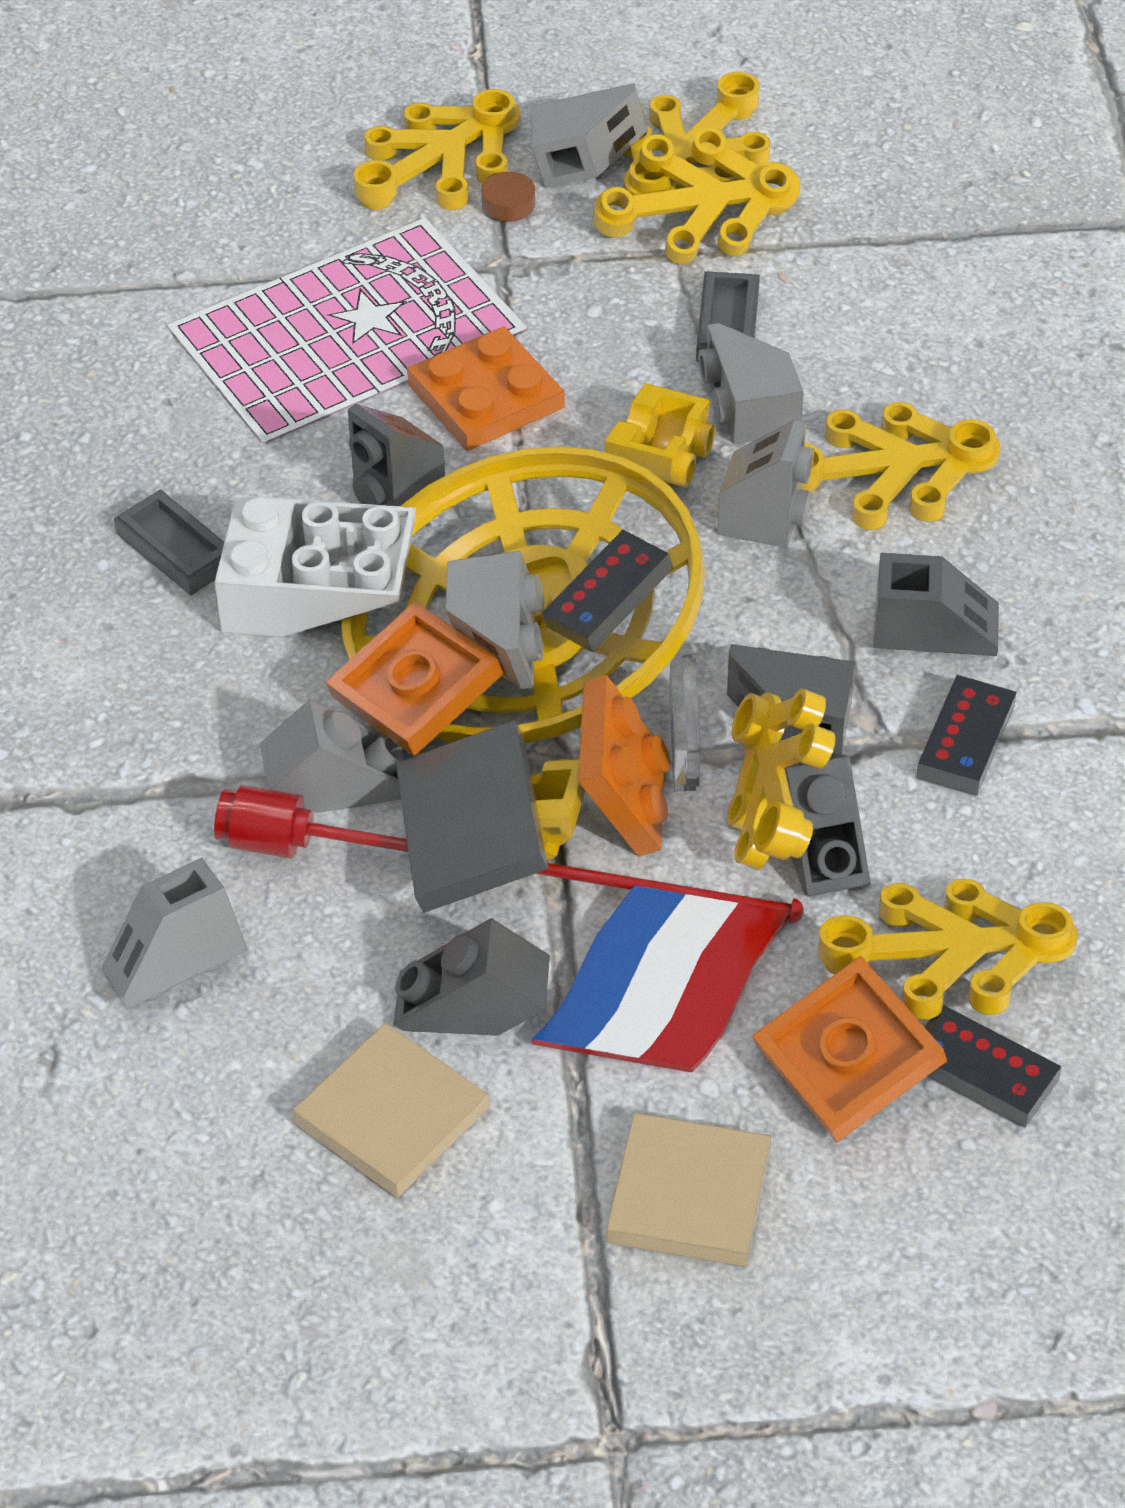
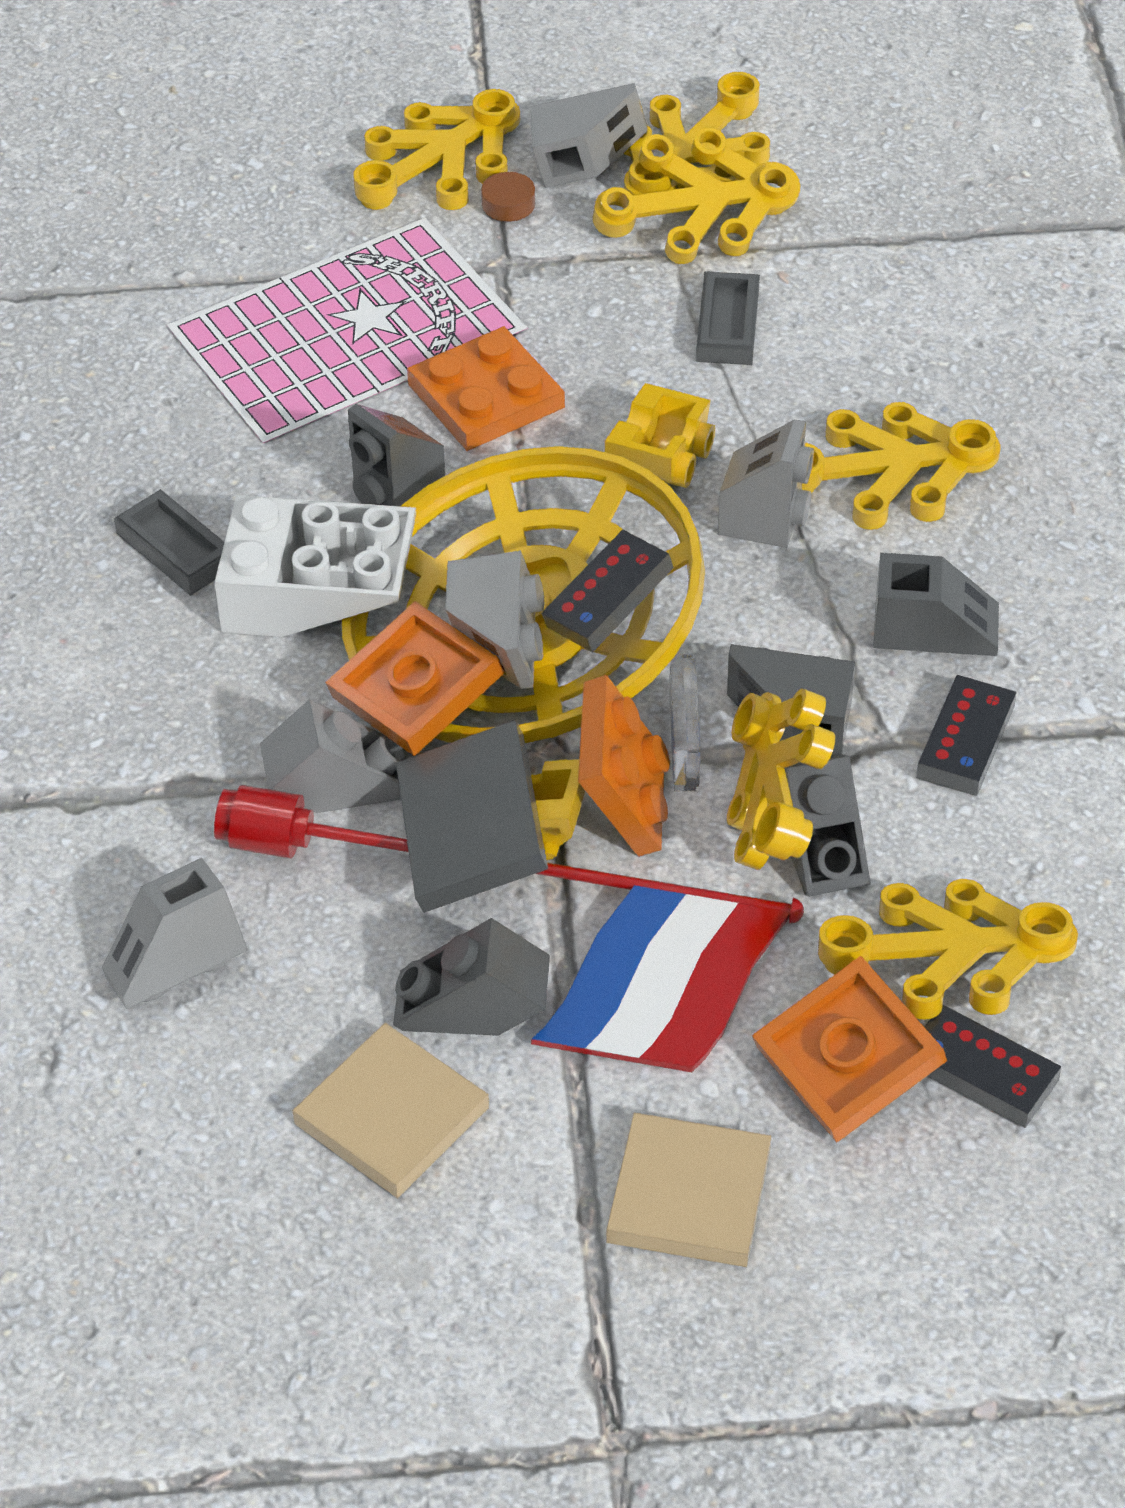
(751, 383): light grey slope -> none

